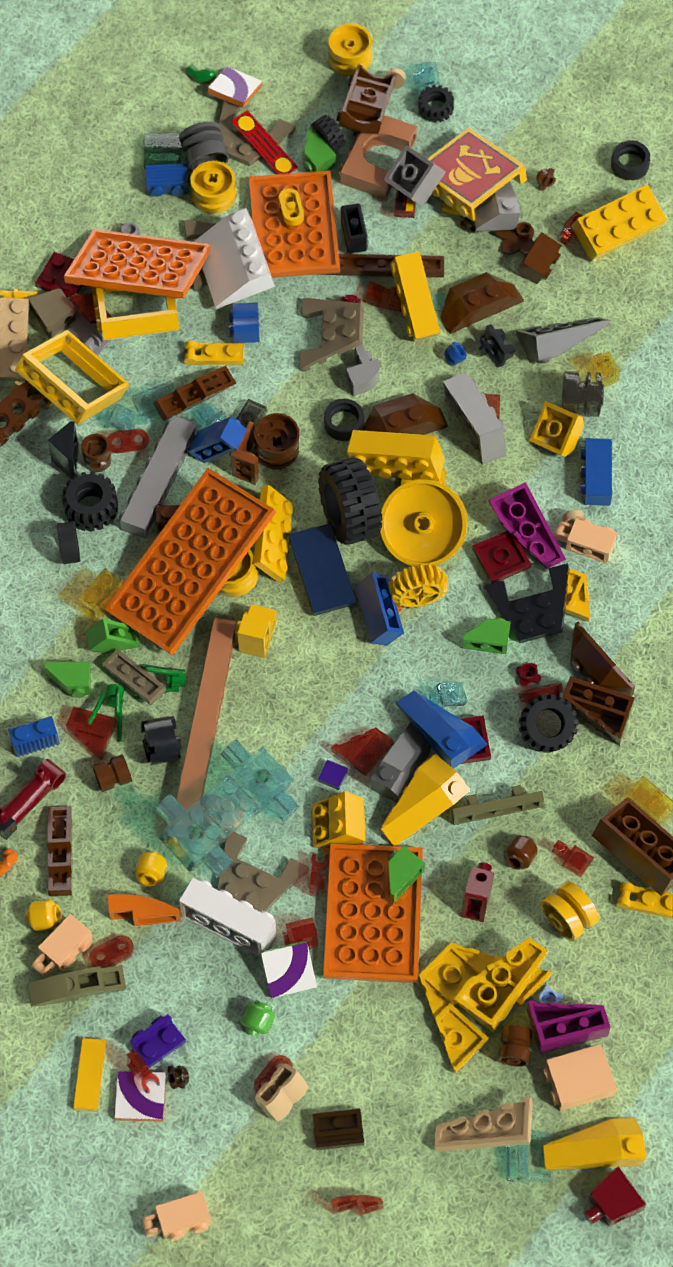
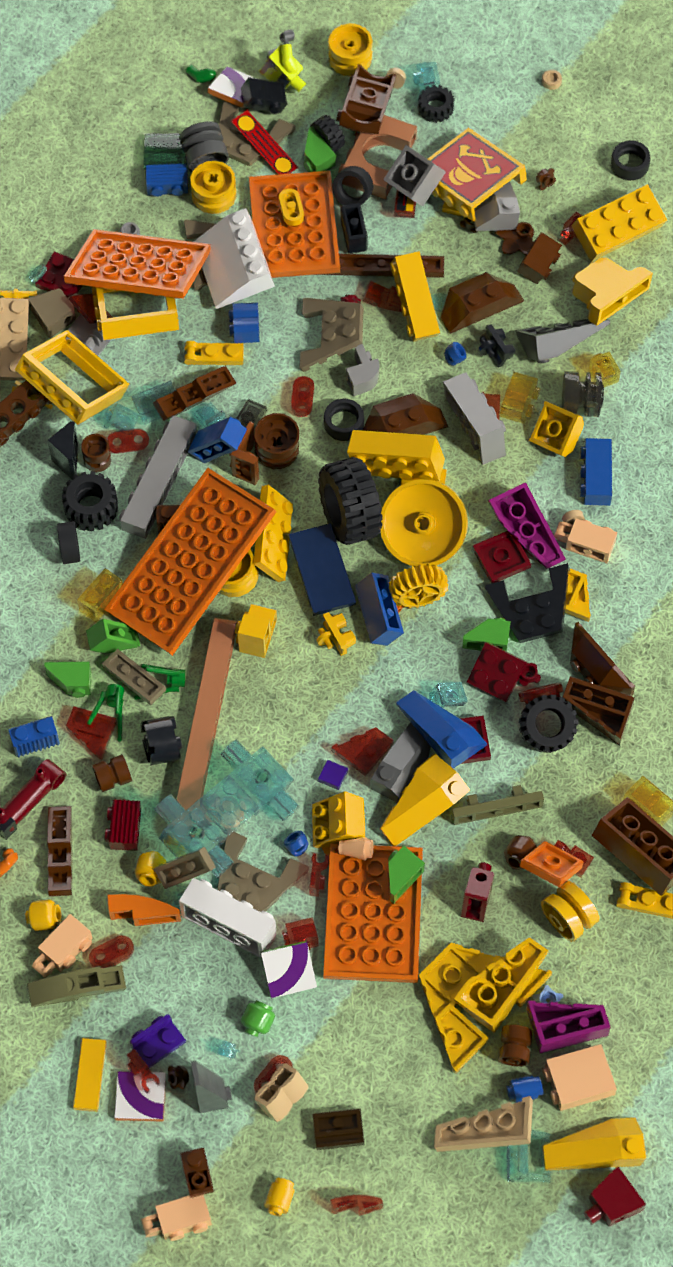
(37, 273): none -> clear light blue piece
(124, 825): none -> dark red brick
(184, 868): none -> dark tan plate
(197, 1172): none -> reddish brown slope
(210, 1089): none -> dark grey wedge
(227, 1049): none -> clear light blue plate
(264, 95): none -> black brick
(279, 1197): none -> yellow brick
(282, 65): none -> neon yellow torso
(296, 841): none -> blue tile
(302, 398): none -> clear red plate
(332, 625): none -> yellow hips
(358, 848): none -> light nougat cone
(362, 175): none -> black tyre
(496, 671): none -> dark red plate
(519, 397): none -> clear yellow brick
(524, 1087): none -> blue brick
(551, 79): none -> tan tile
(551, 864): none -> orange tile
(608, 287): none -> yellow brick

